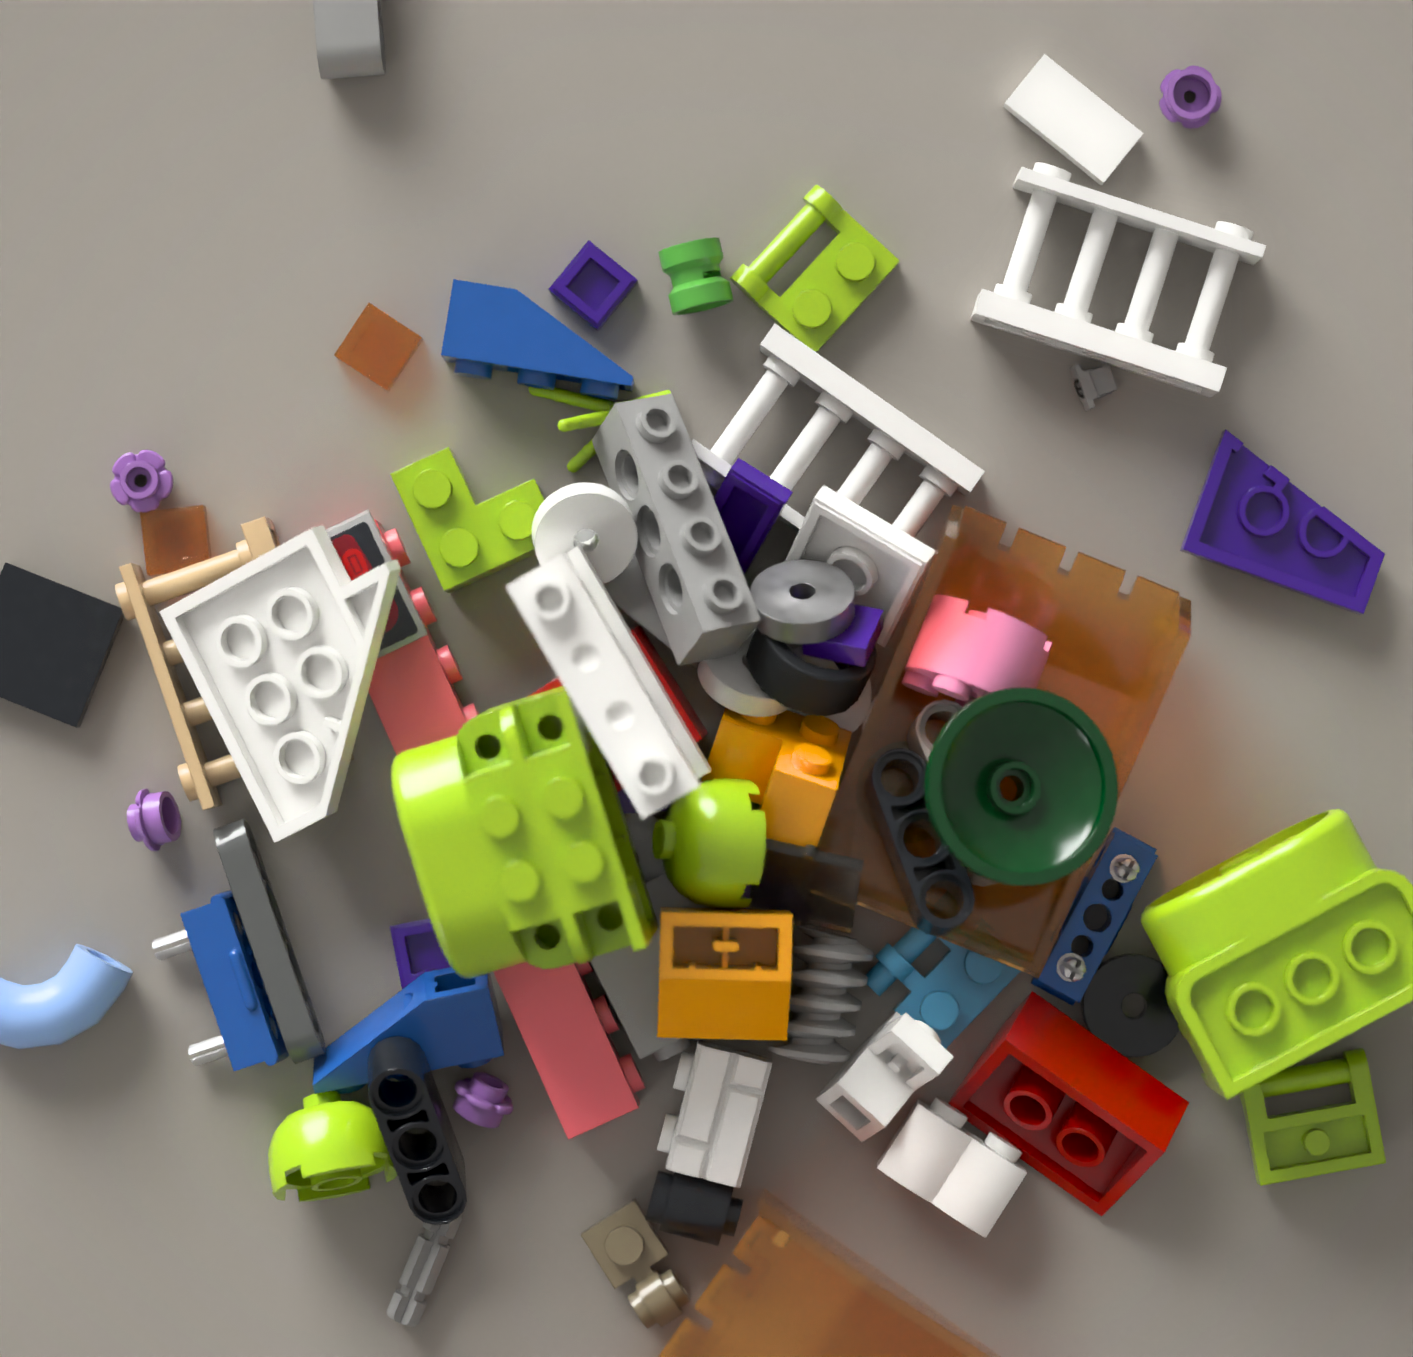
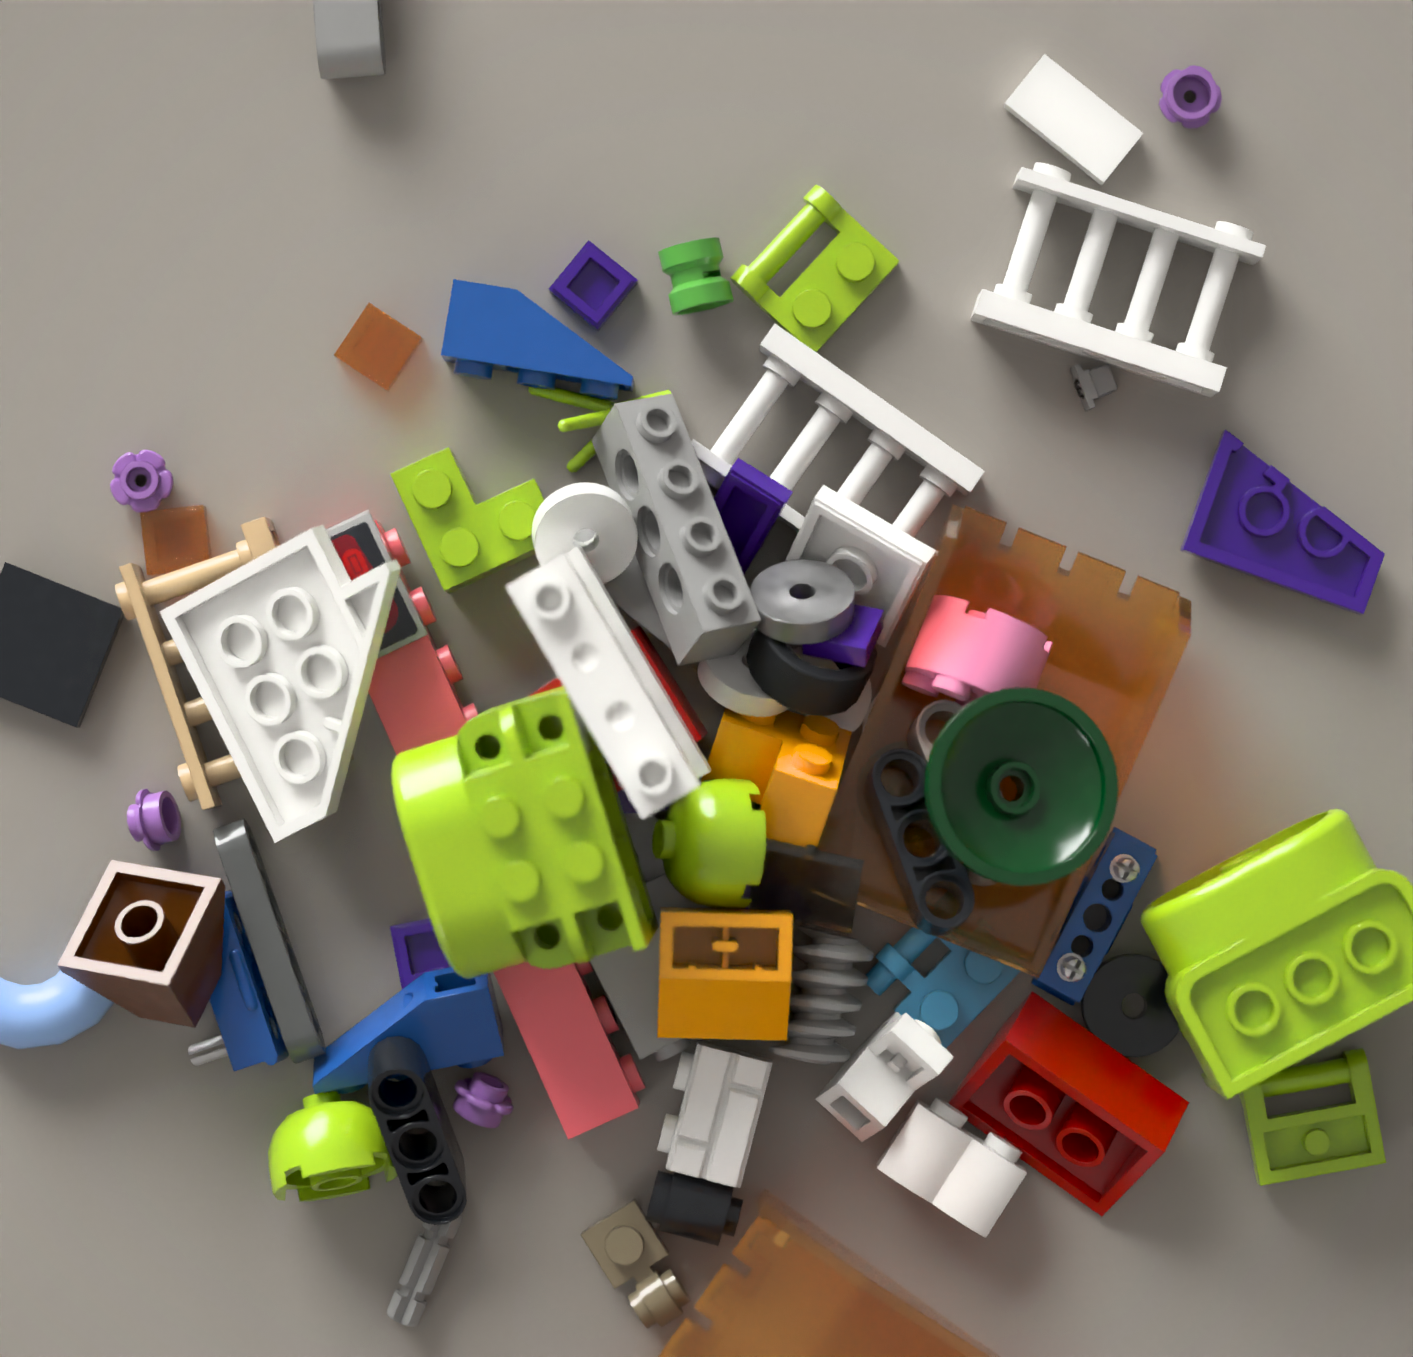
(151, 941): none -> reddish brown slope

